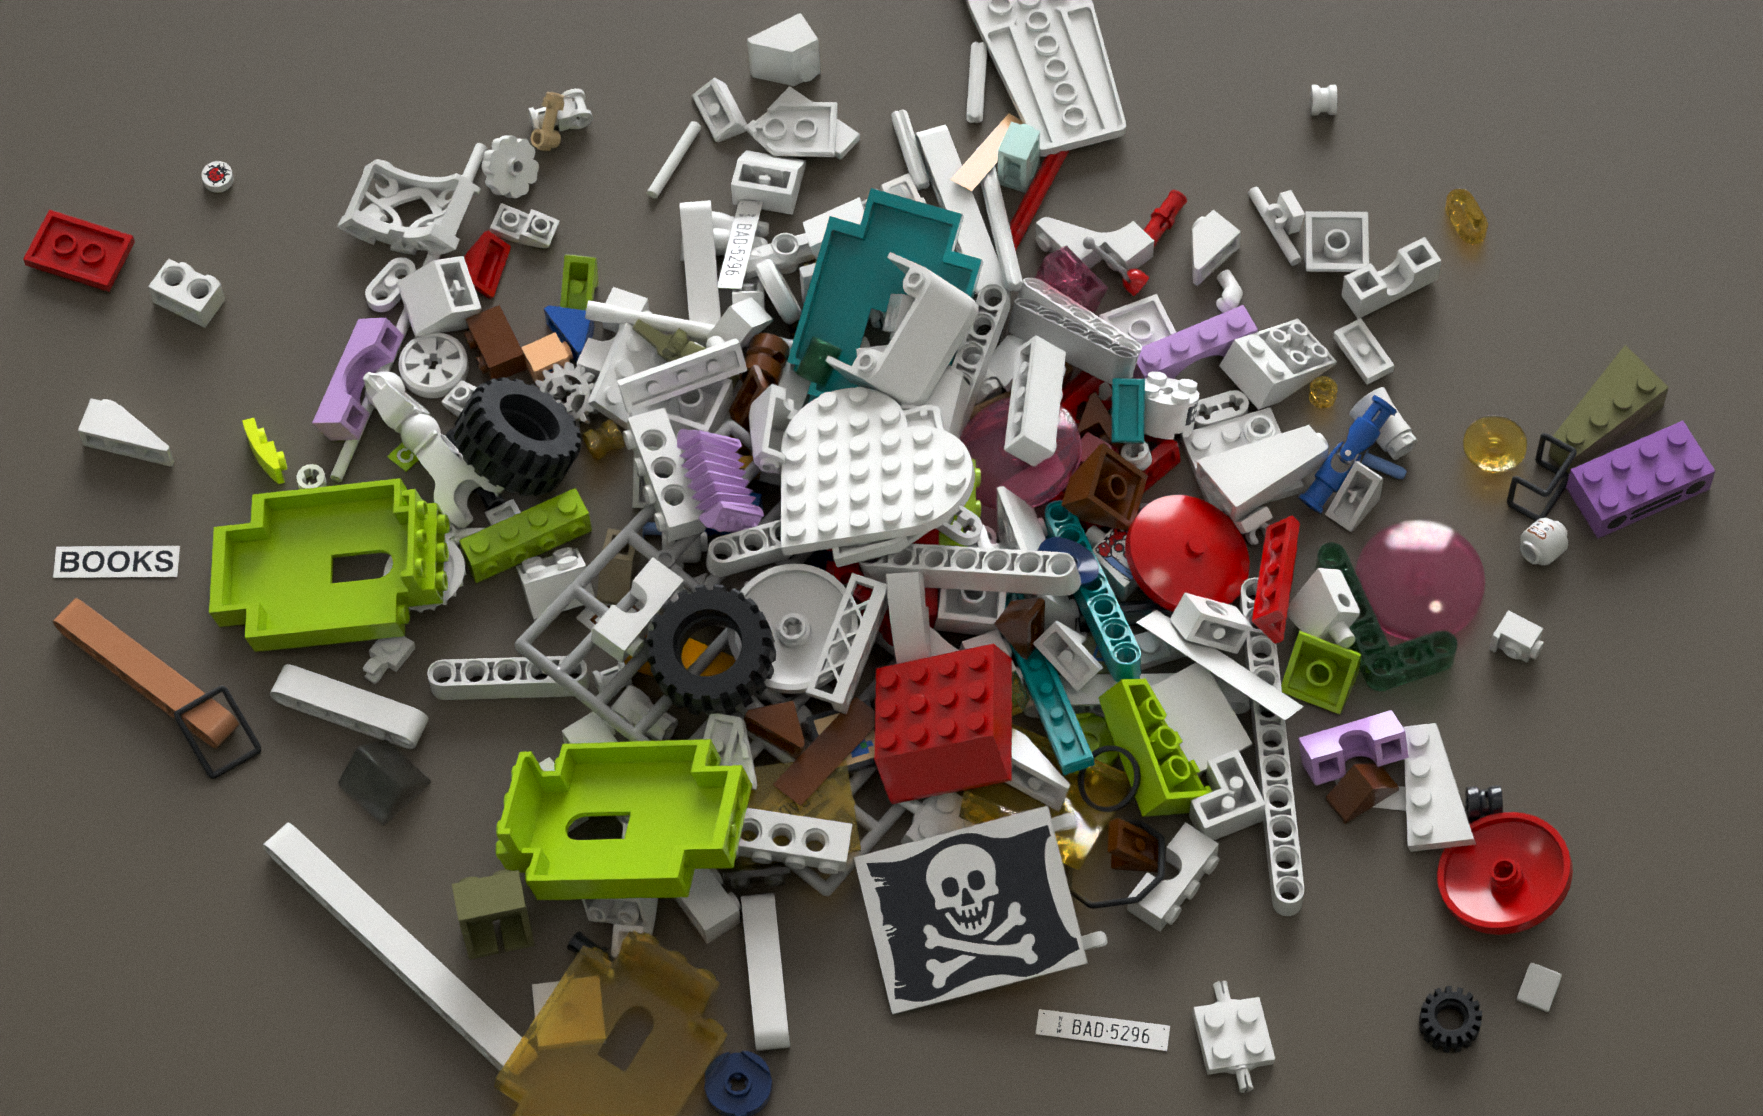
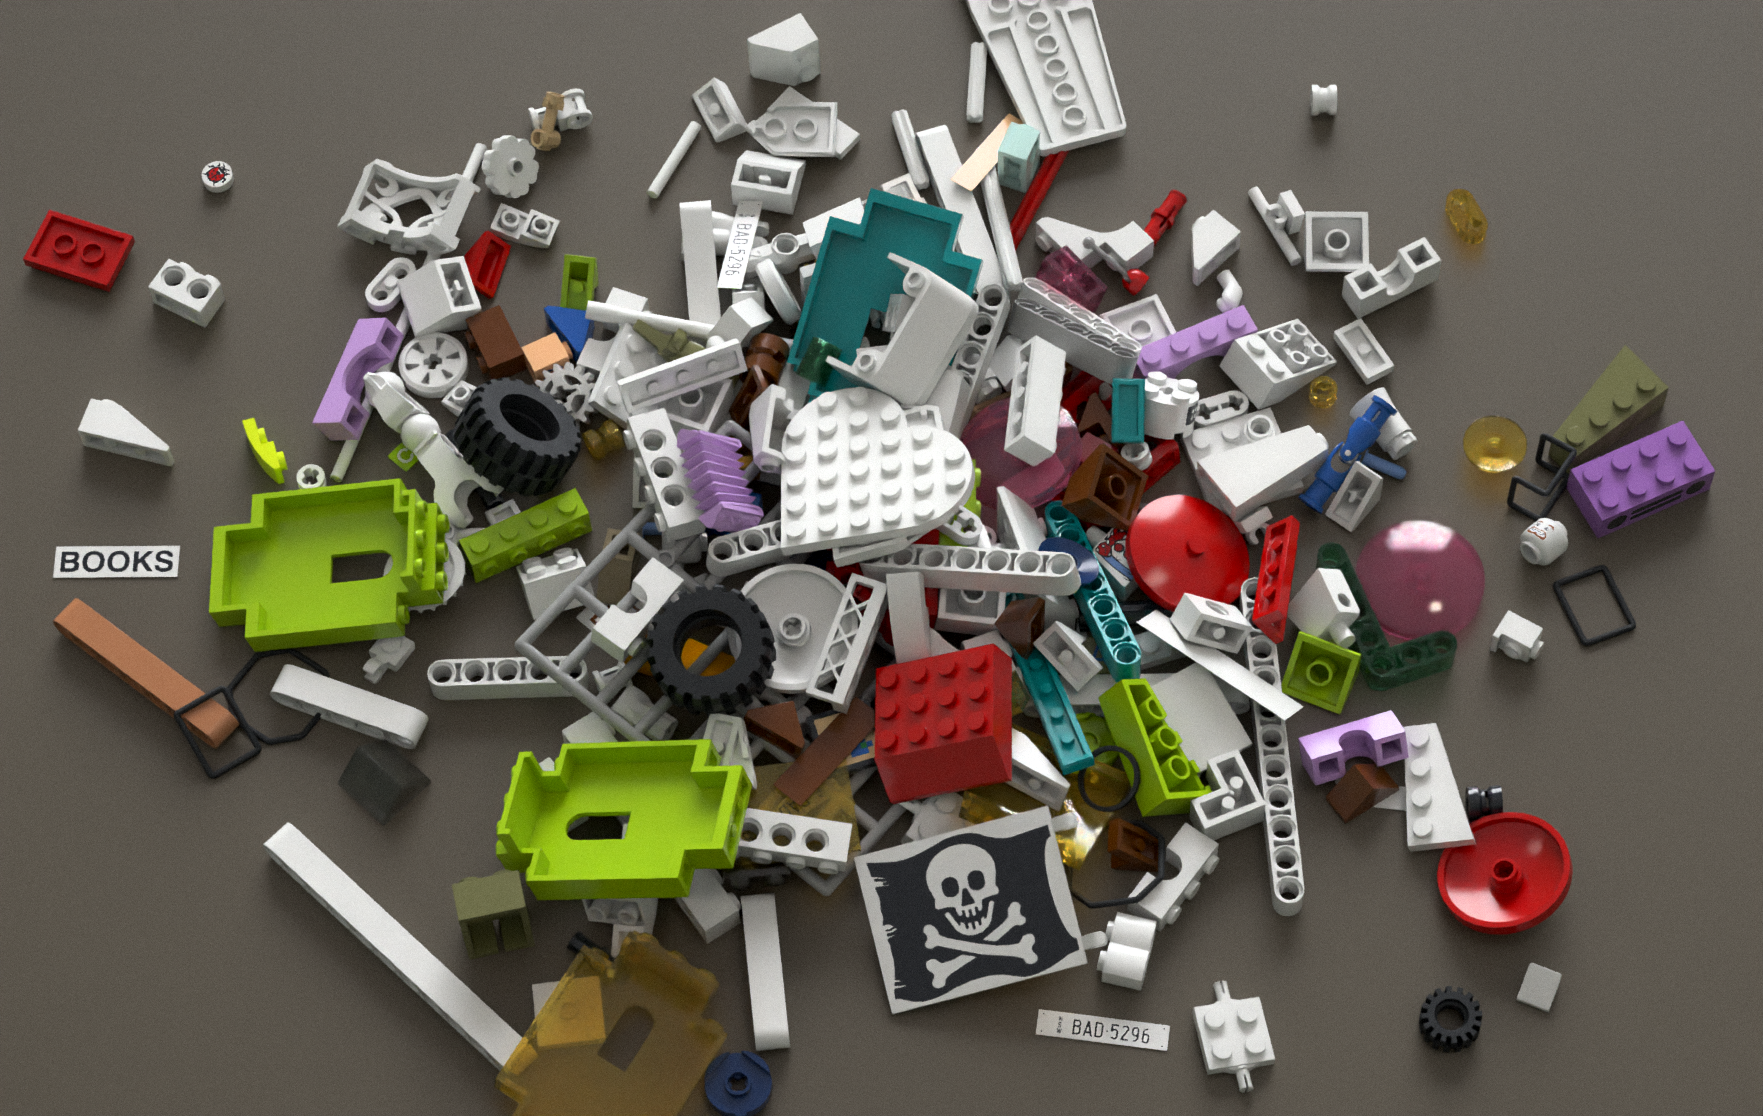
(248, 666): none -> black piece
(1128, 950): none -> white brick
(1587, 642): none -> black piece

